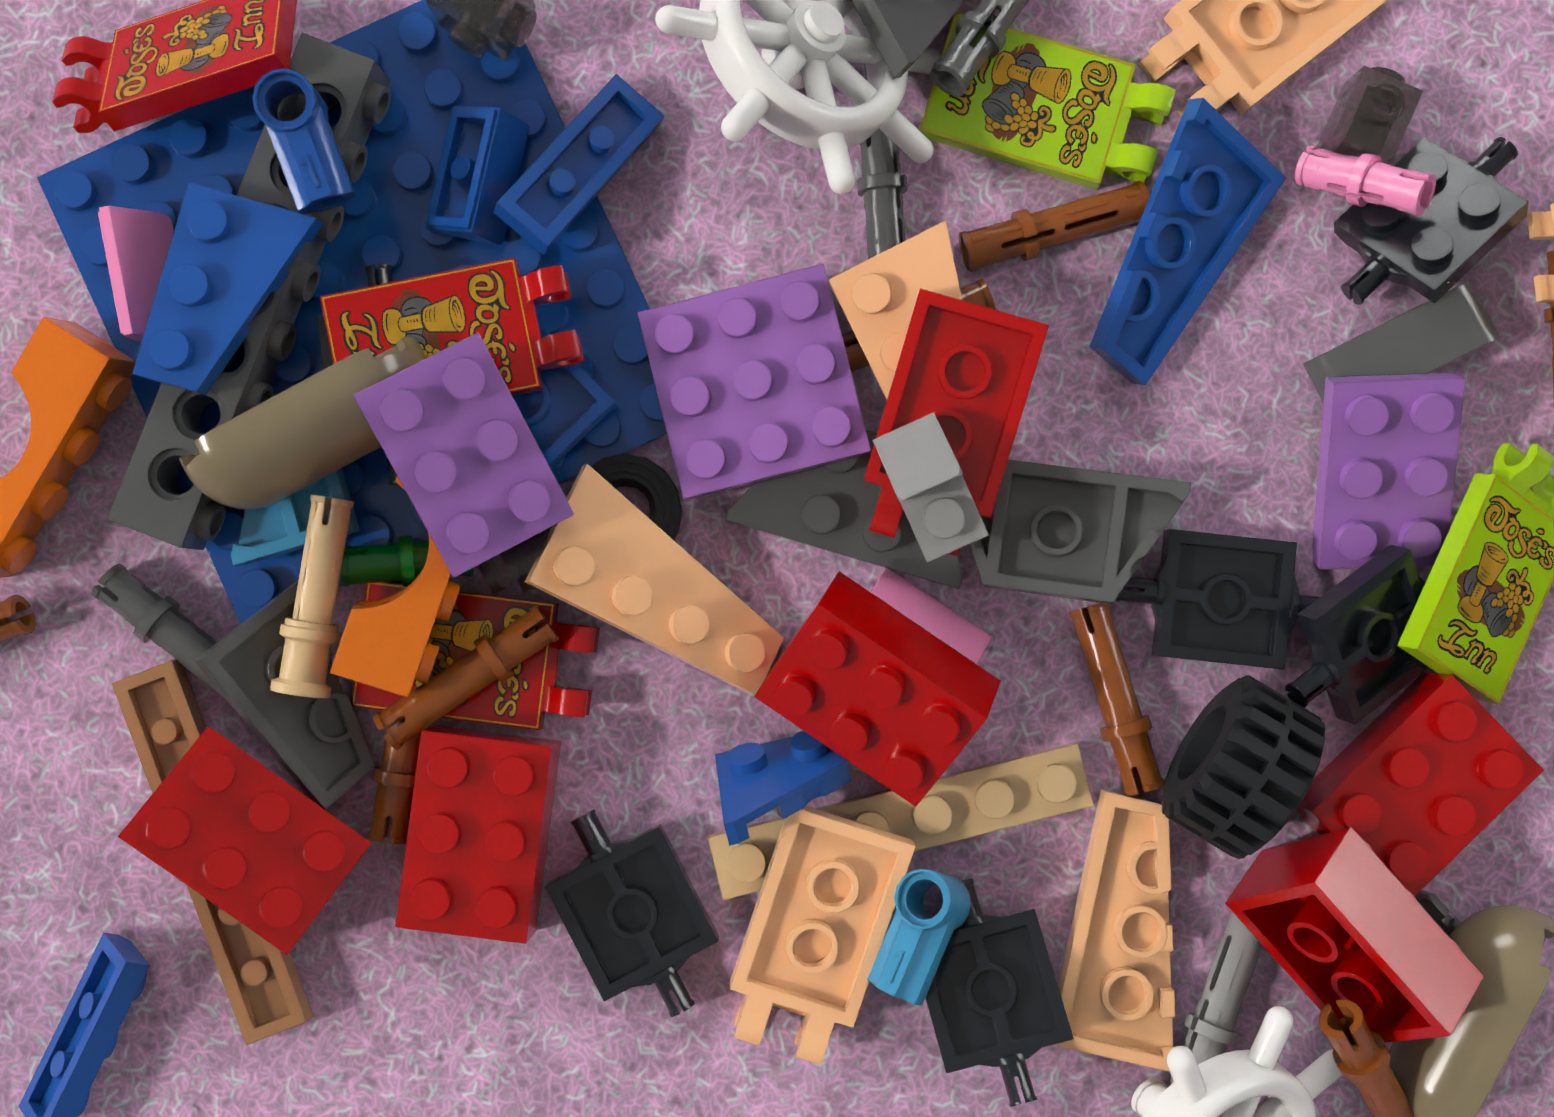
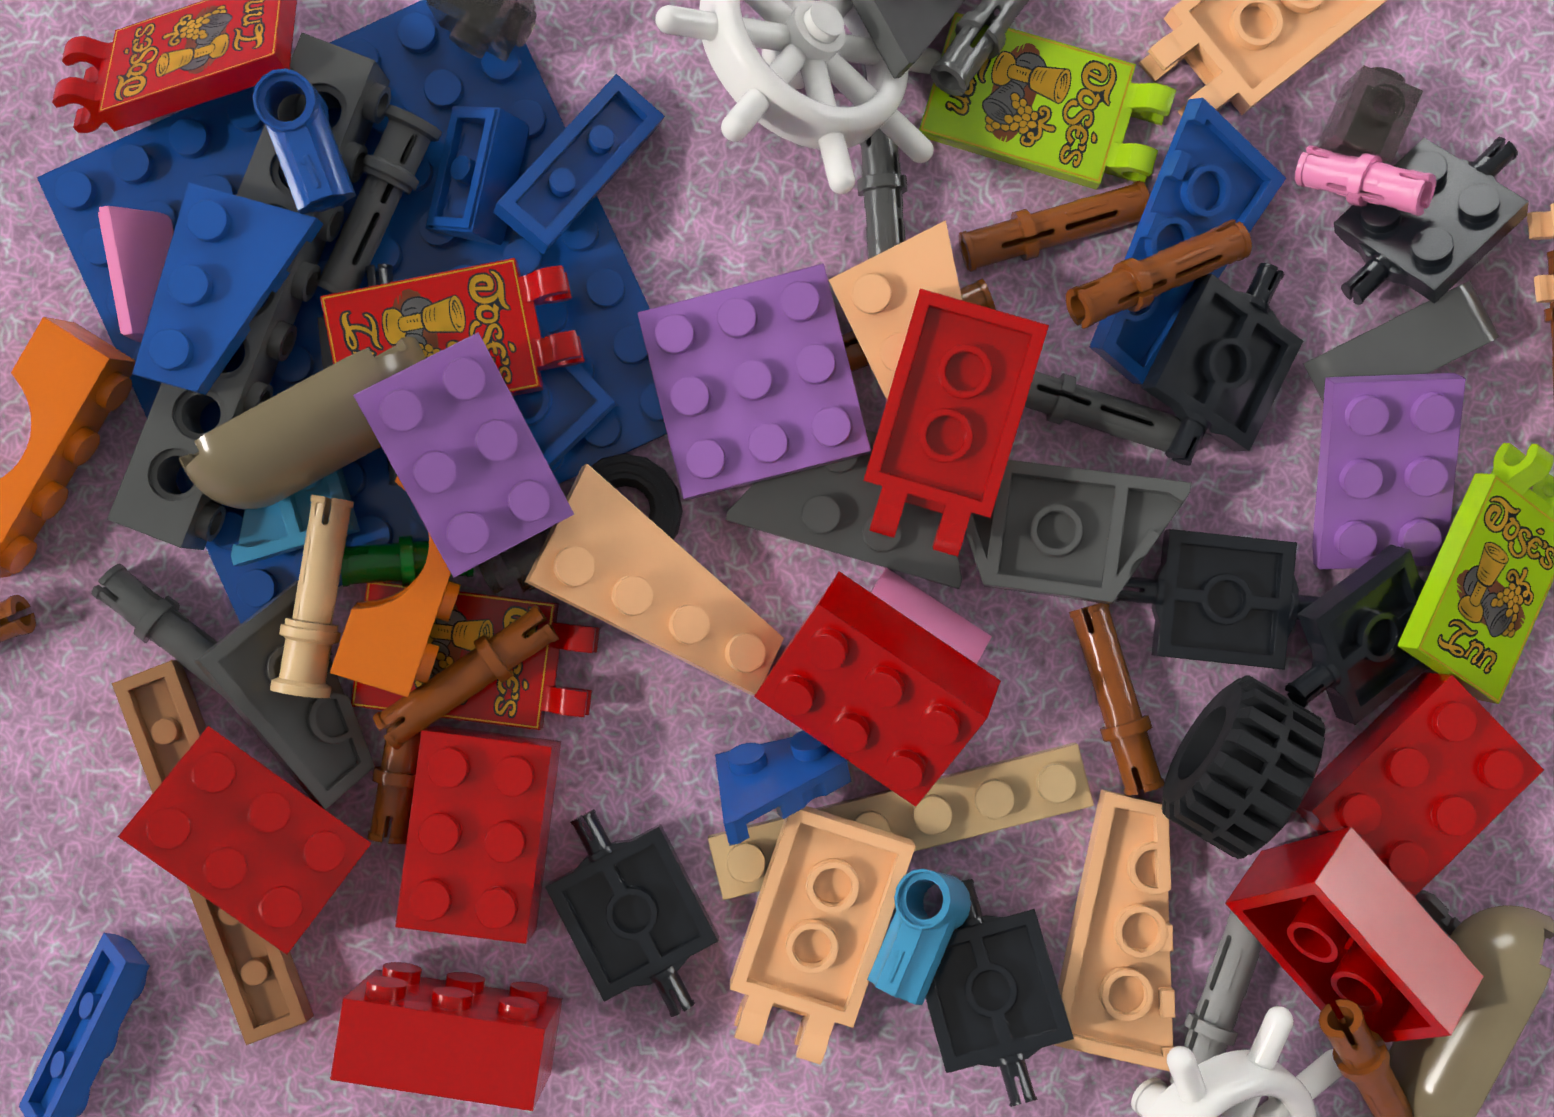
(389, 175): none -> dark grey pin
(447, 1036): none -> red brick
(930, 487): light grey slope -> none
(1116, 416): none -> dark grey pin
(1137, 282): none -> dark orange pin
(1223, 363): none -> black plate

